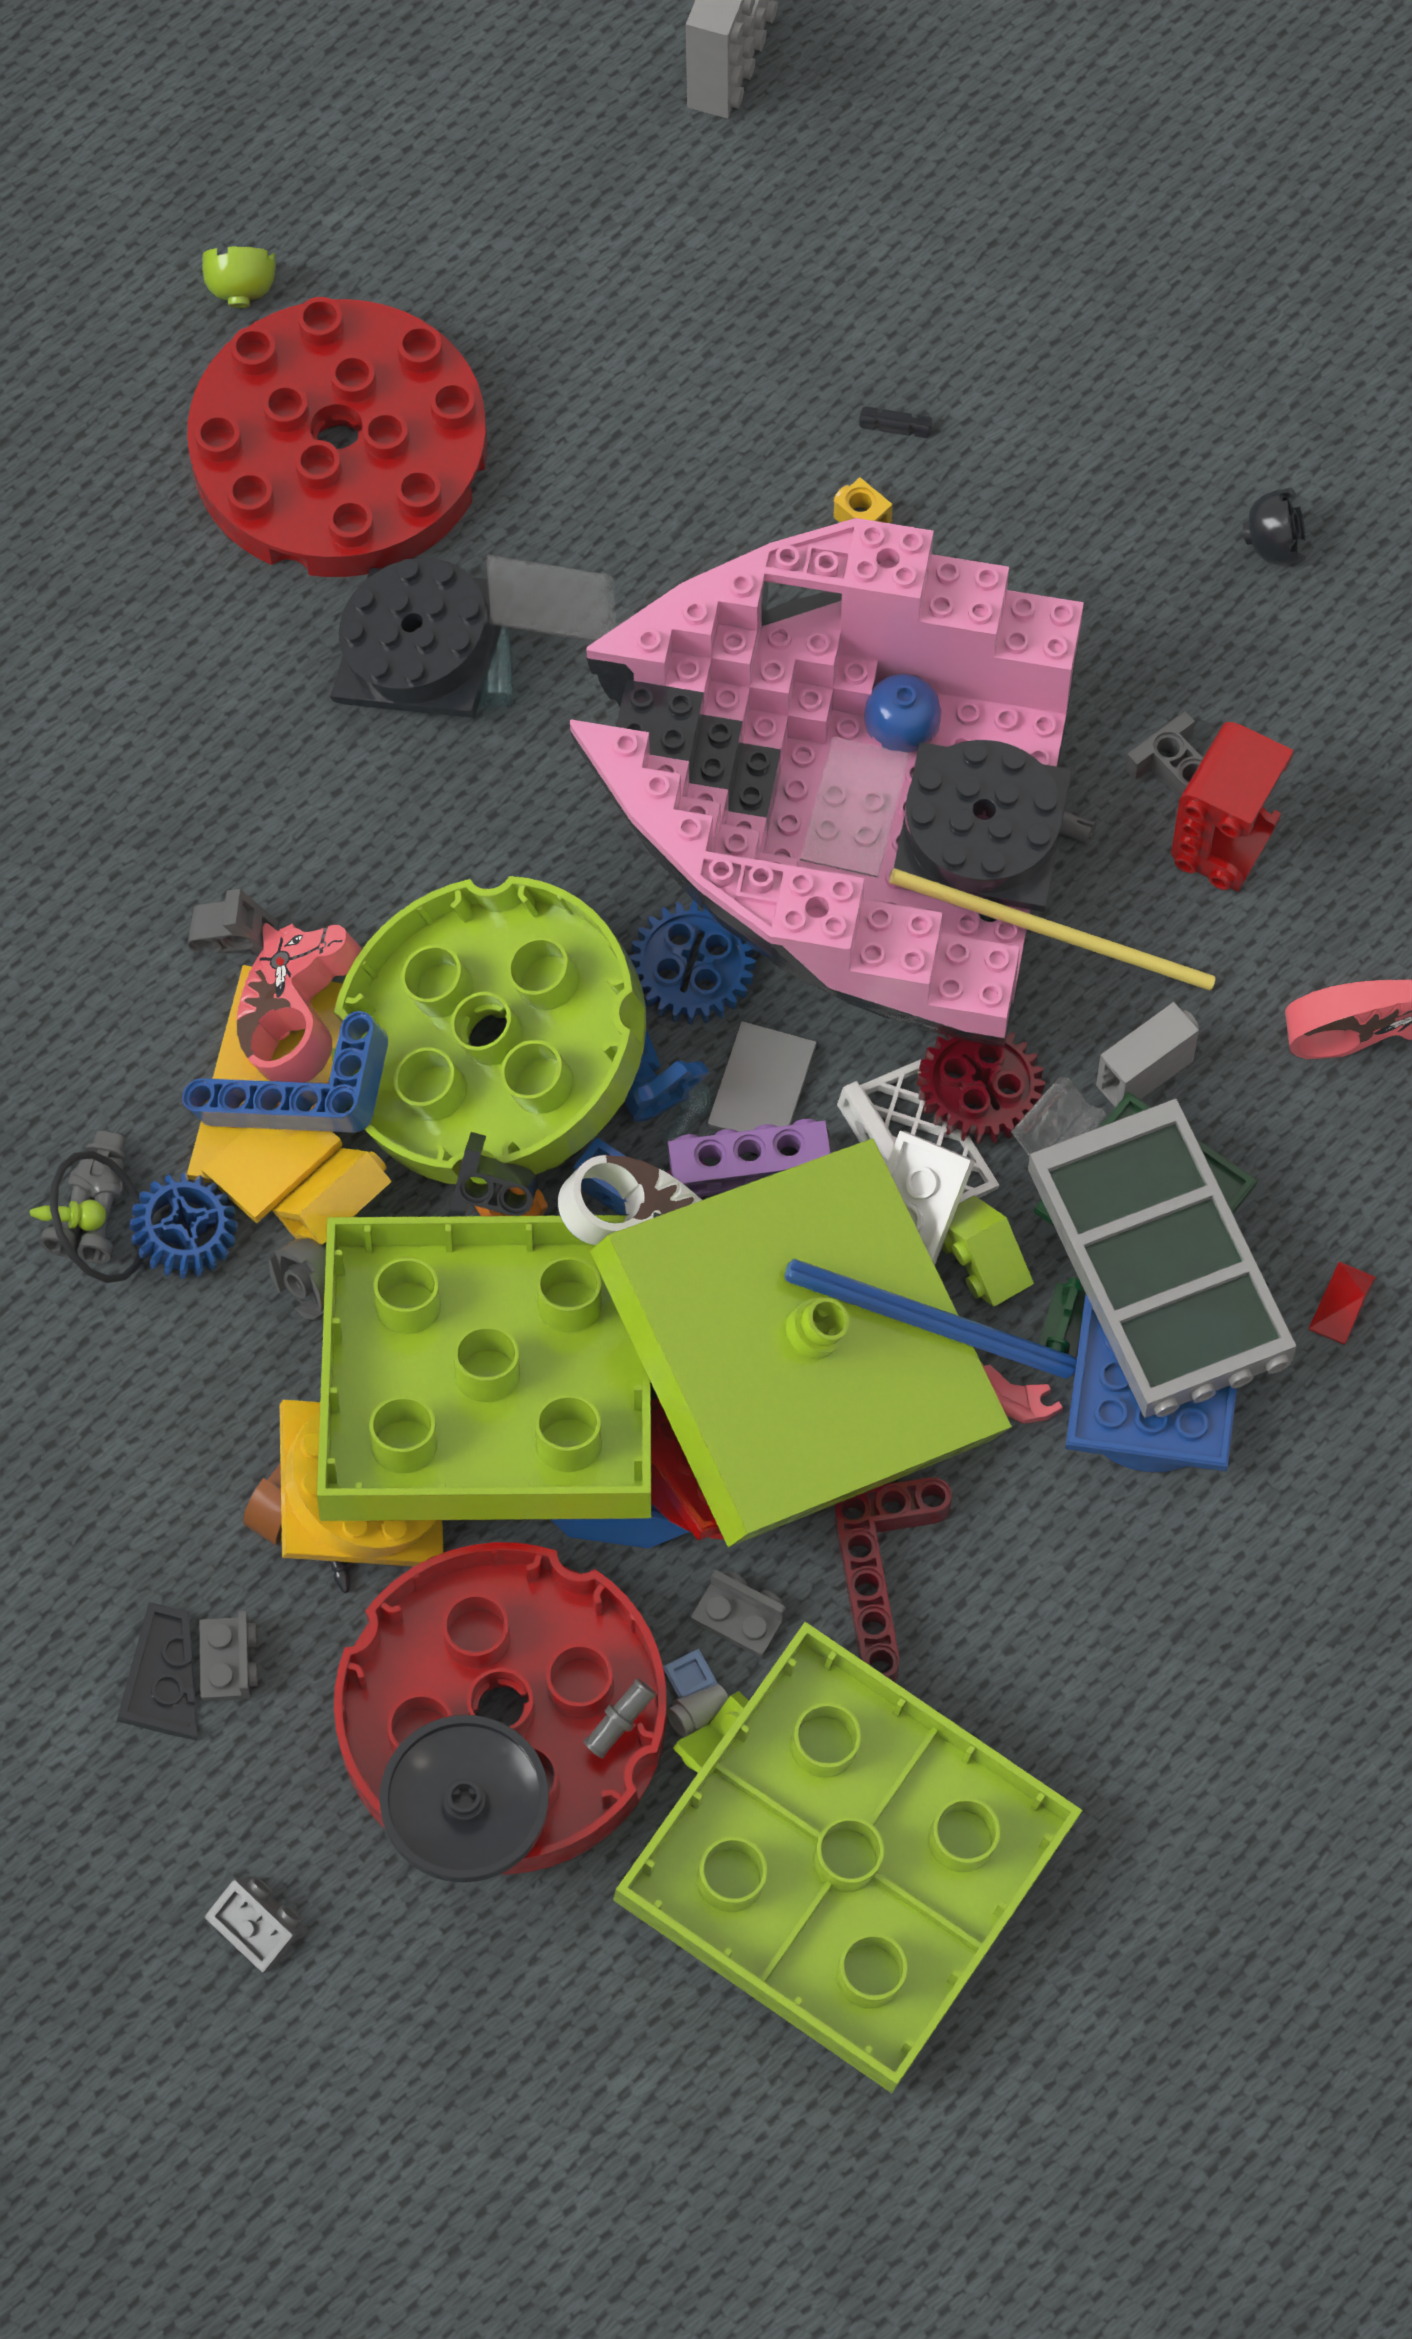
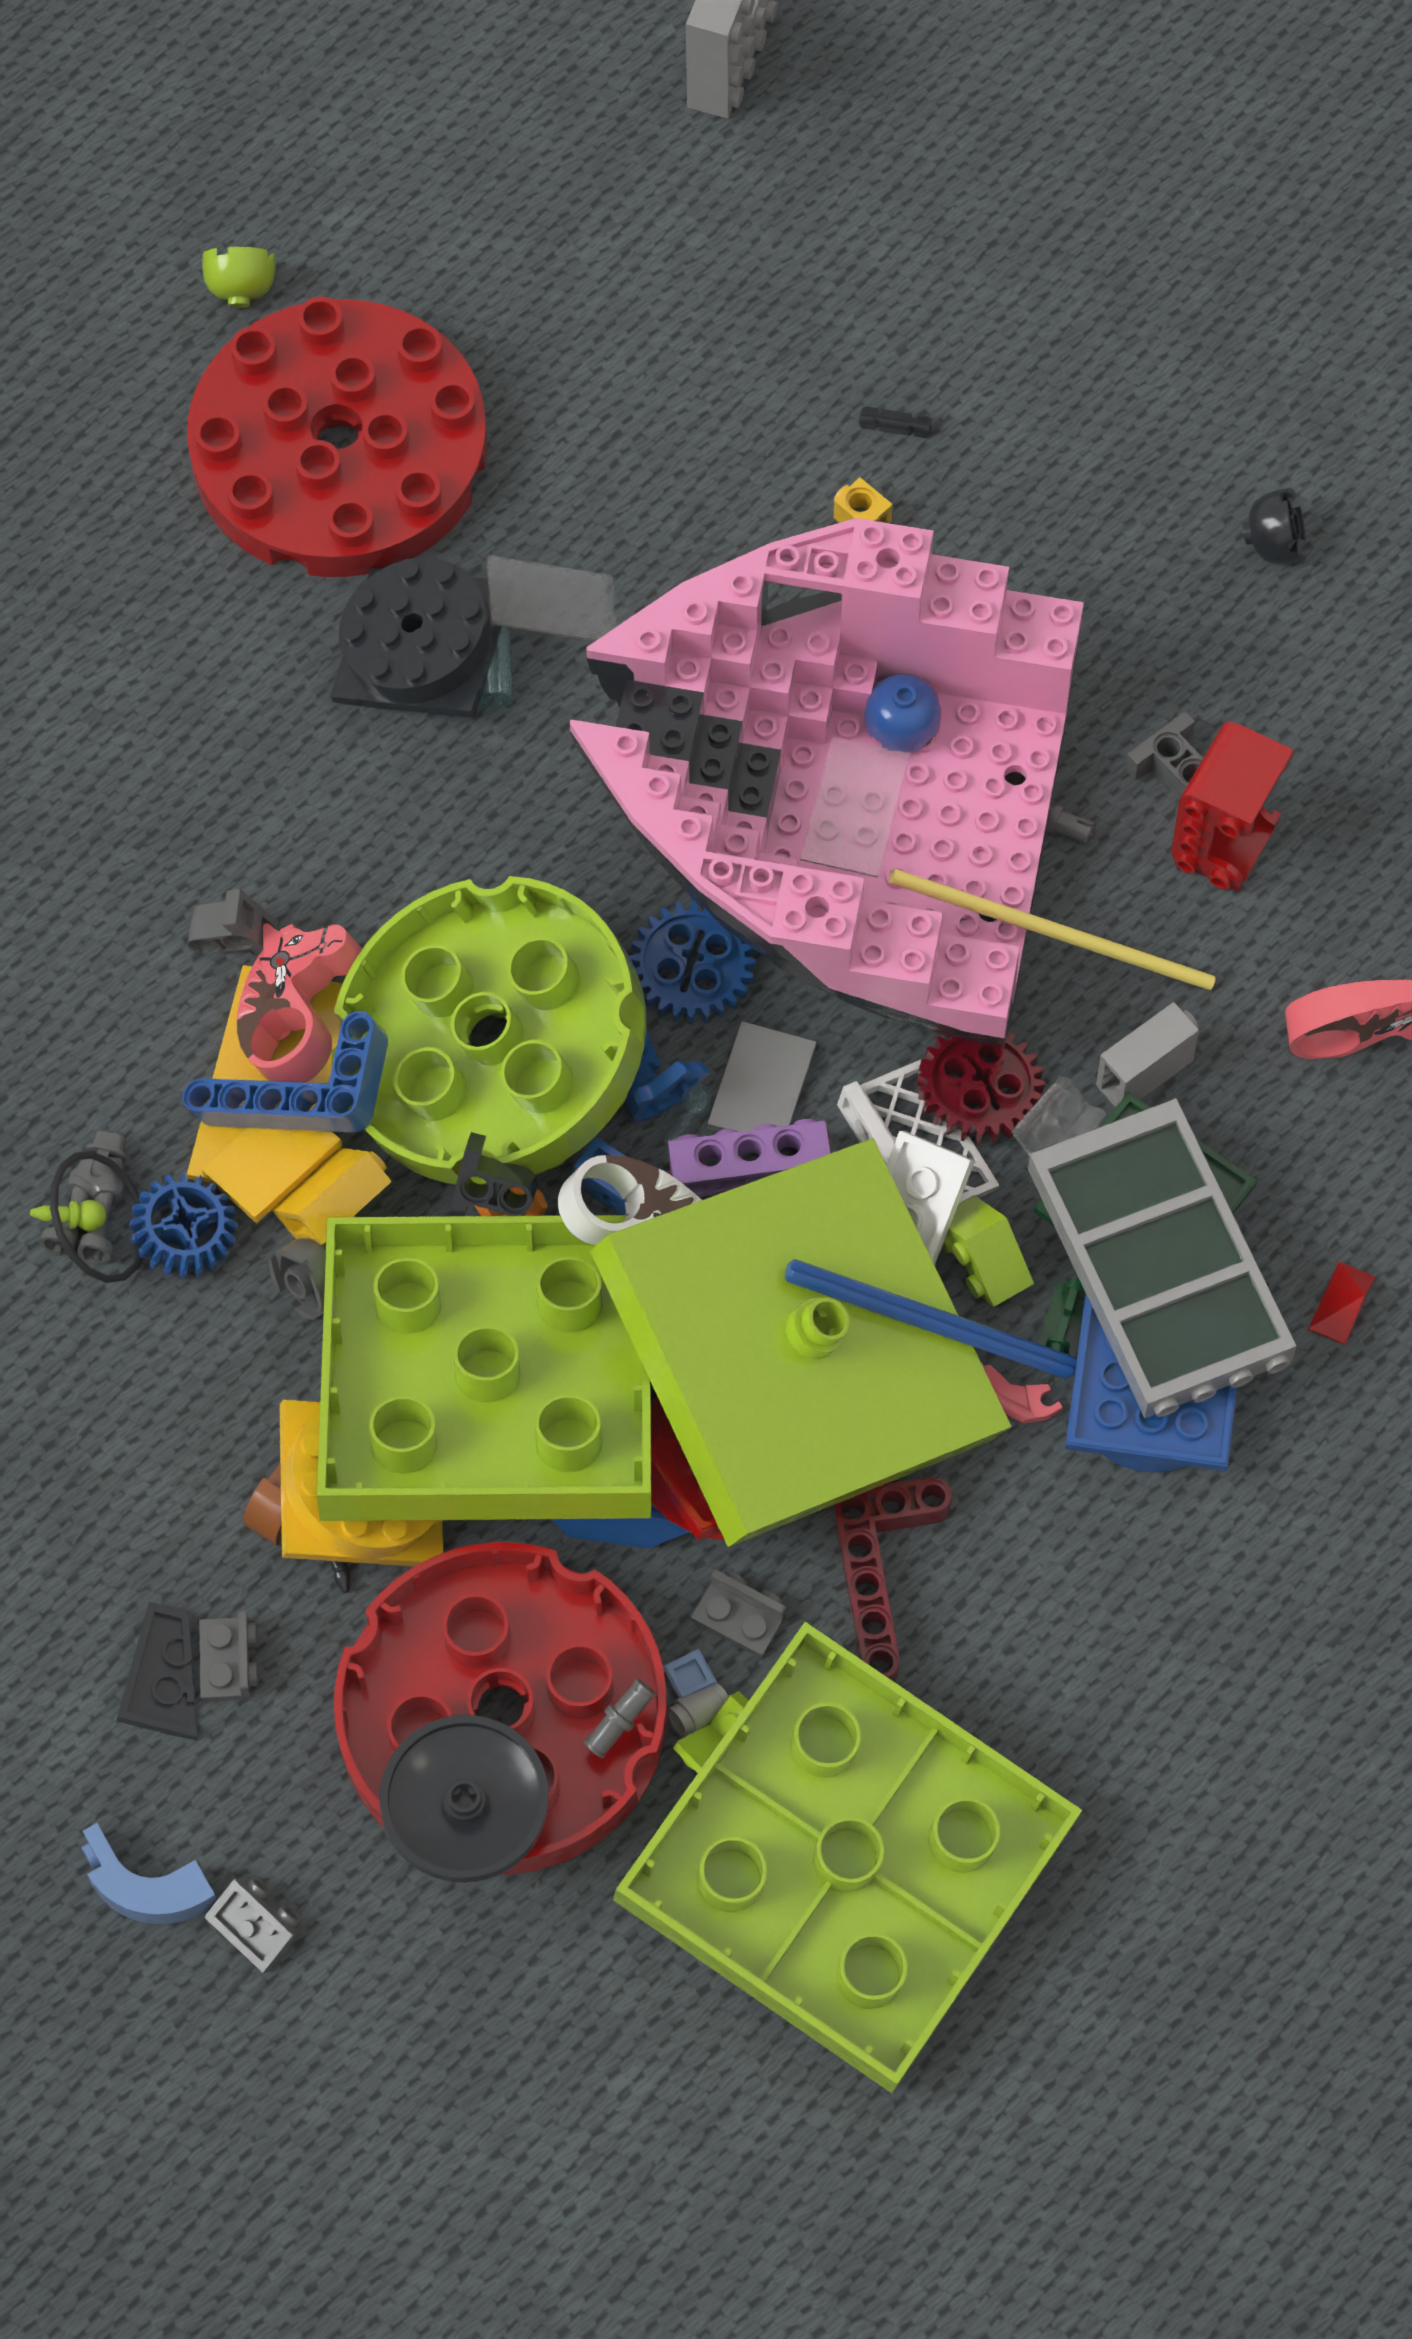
(148, 1900): none -> medium blue arch
(994, 858): black piece -> none

